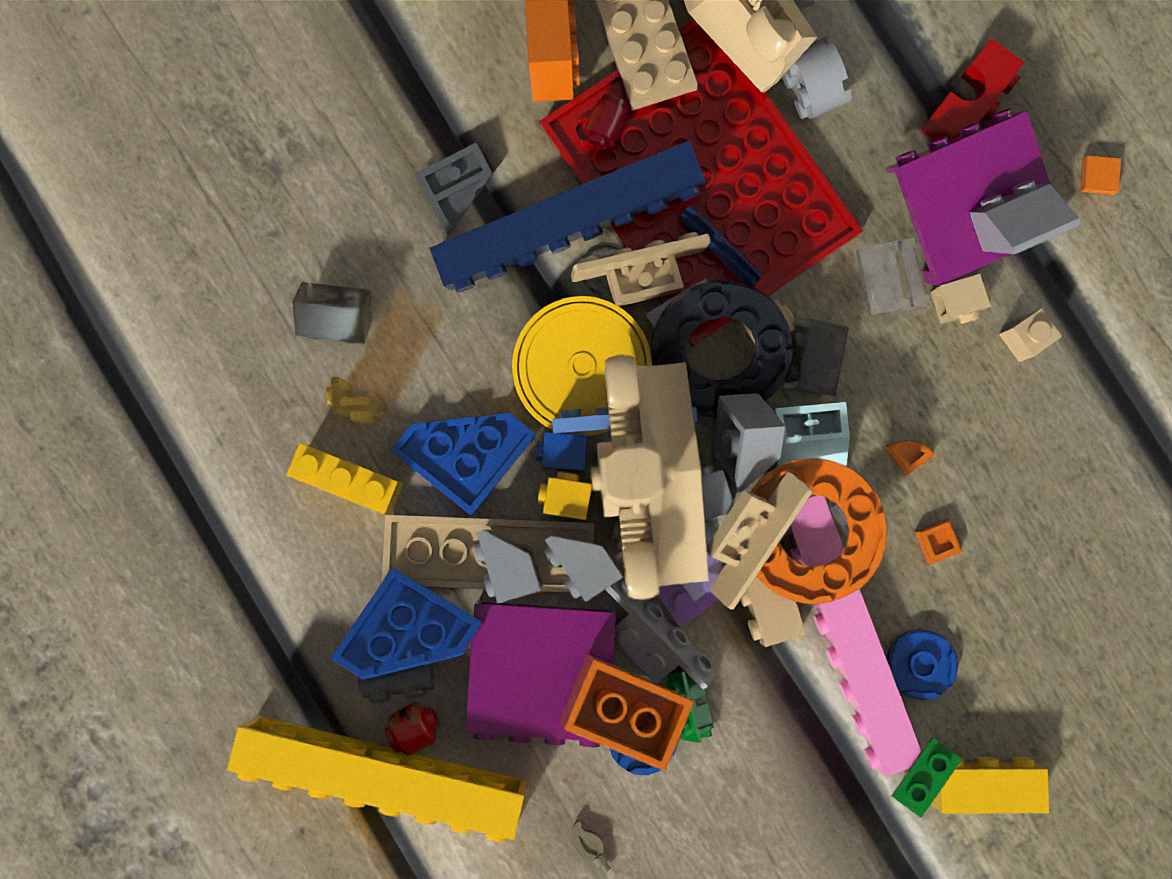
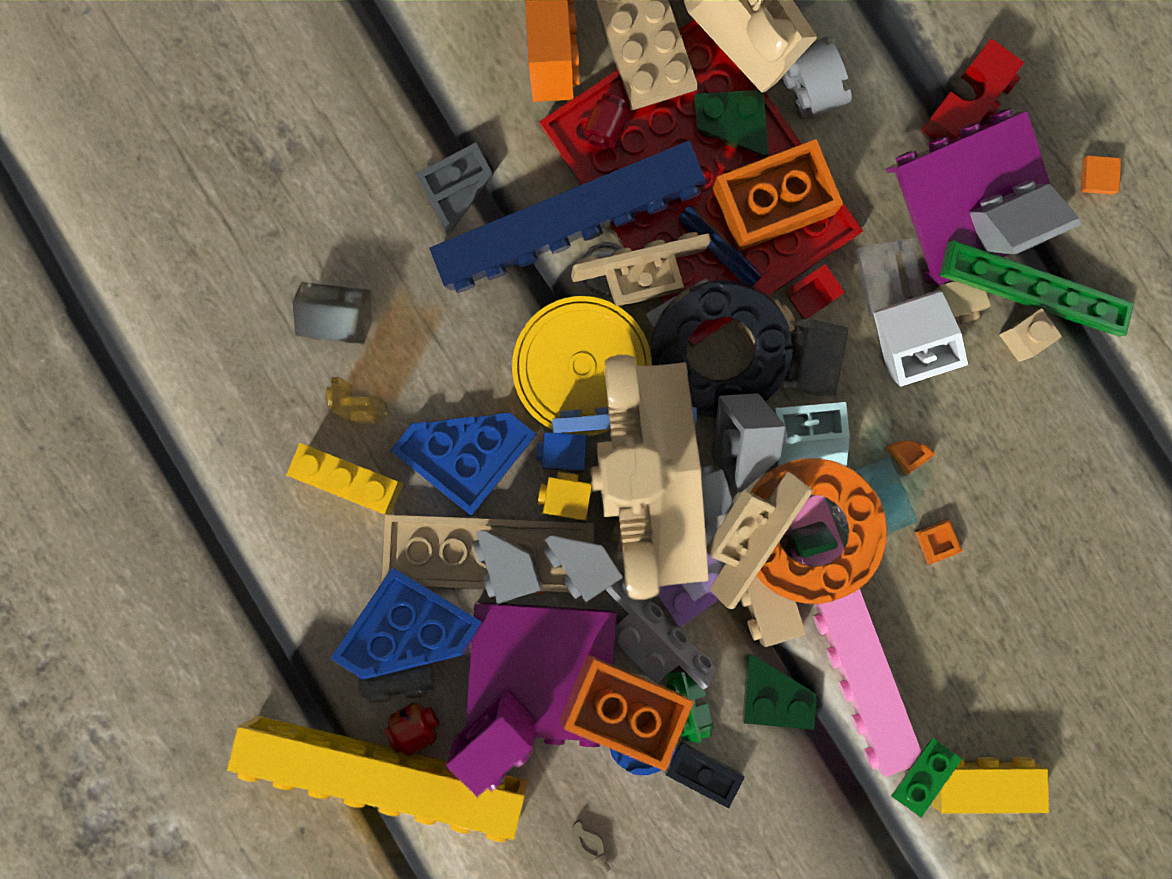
(492, 744): none -> magenta brick
(704, 775): none -> black plate
(733, 118): none -> dark green wing
(775, 698): none -> dark green wing
(777, 195): none -> orange brick
(812, 539): none -> dark green slope
(814, 292): none -> red panel
(886, 483): none -> clear light blue brick
(920, 338): none -> white slope
(922, 664): blue tile -> none
(1036, 288): none -> green tile

